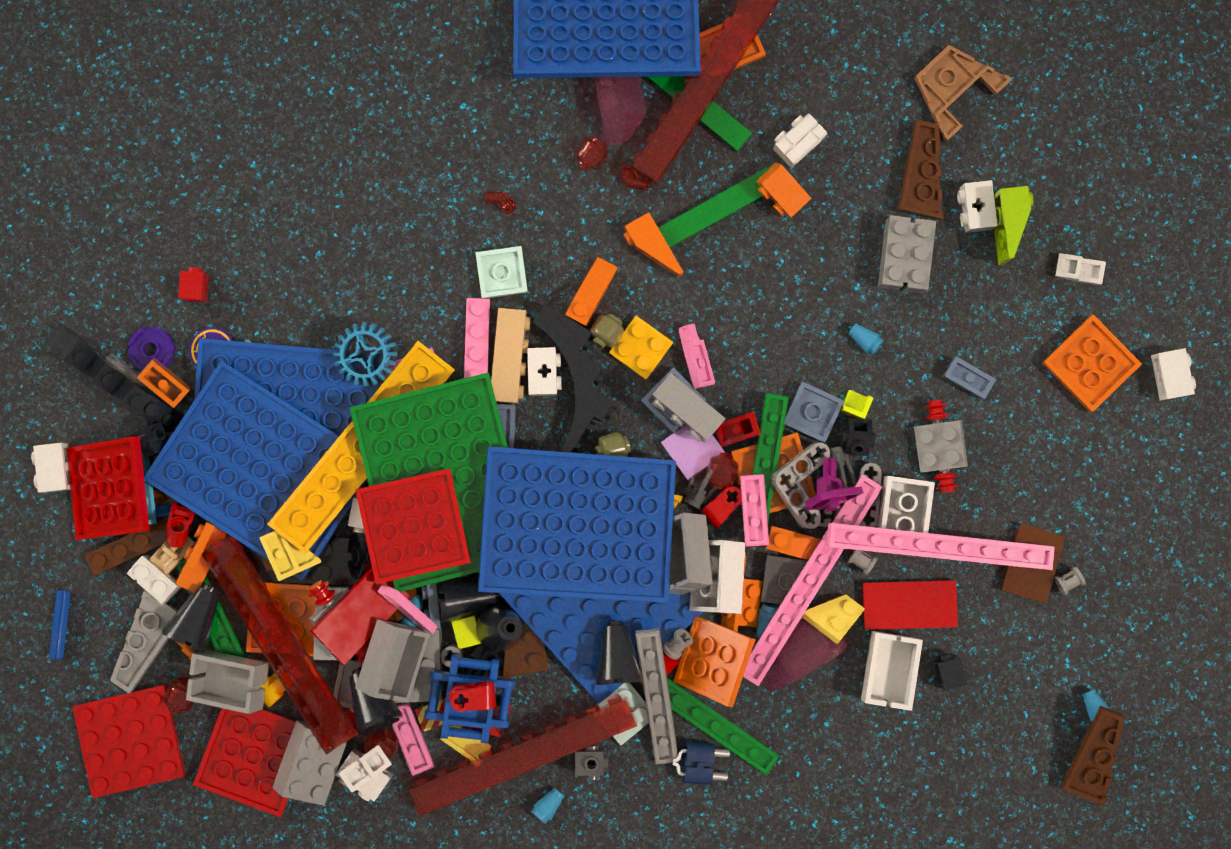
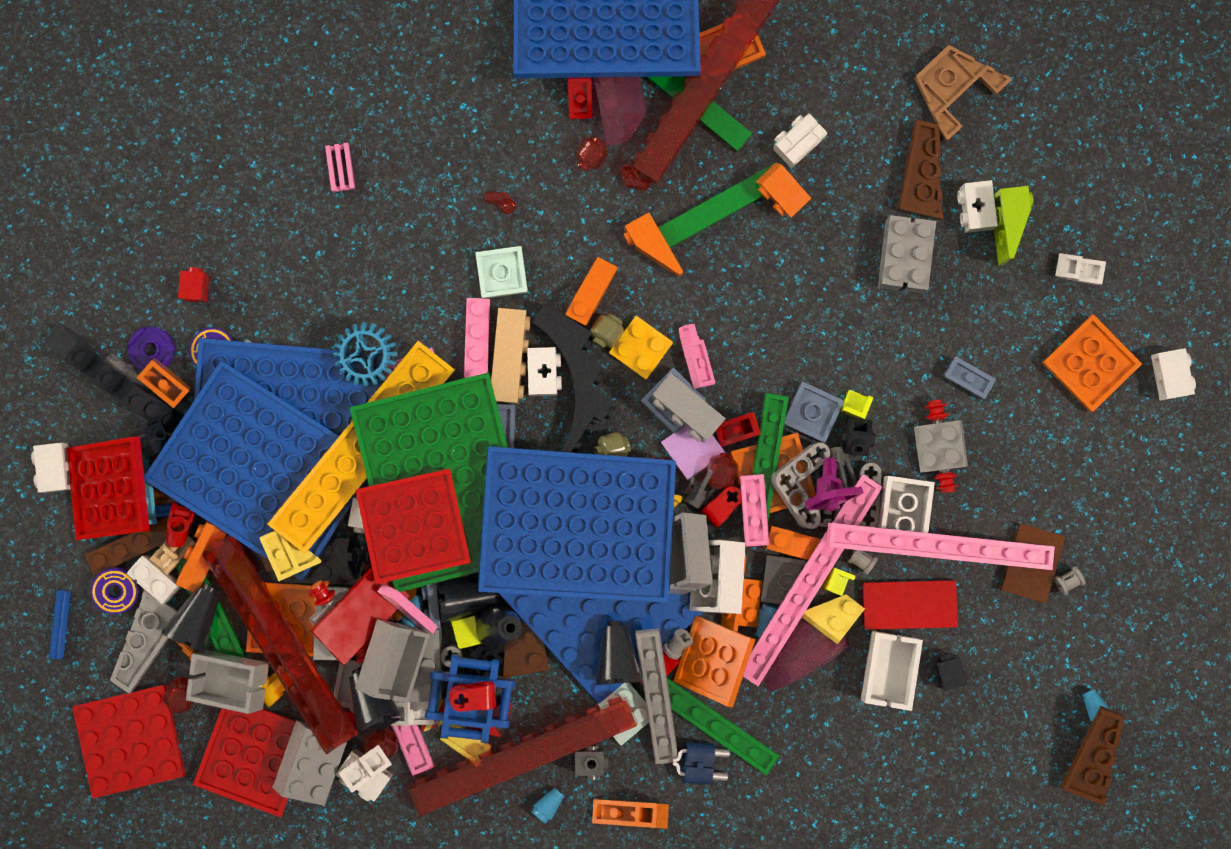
(114, 604): none -> dark purple tile
(329, 149): none -> bright pink tile
(413, 714): none -> white slope
(580, 98): none -> red slope
(630, 813): none -> orange slope
(837, 581): none -> neon yellow panel
(866, 339): dark azure cone -> none

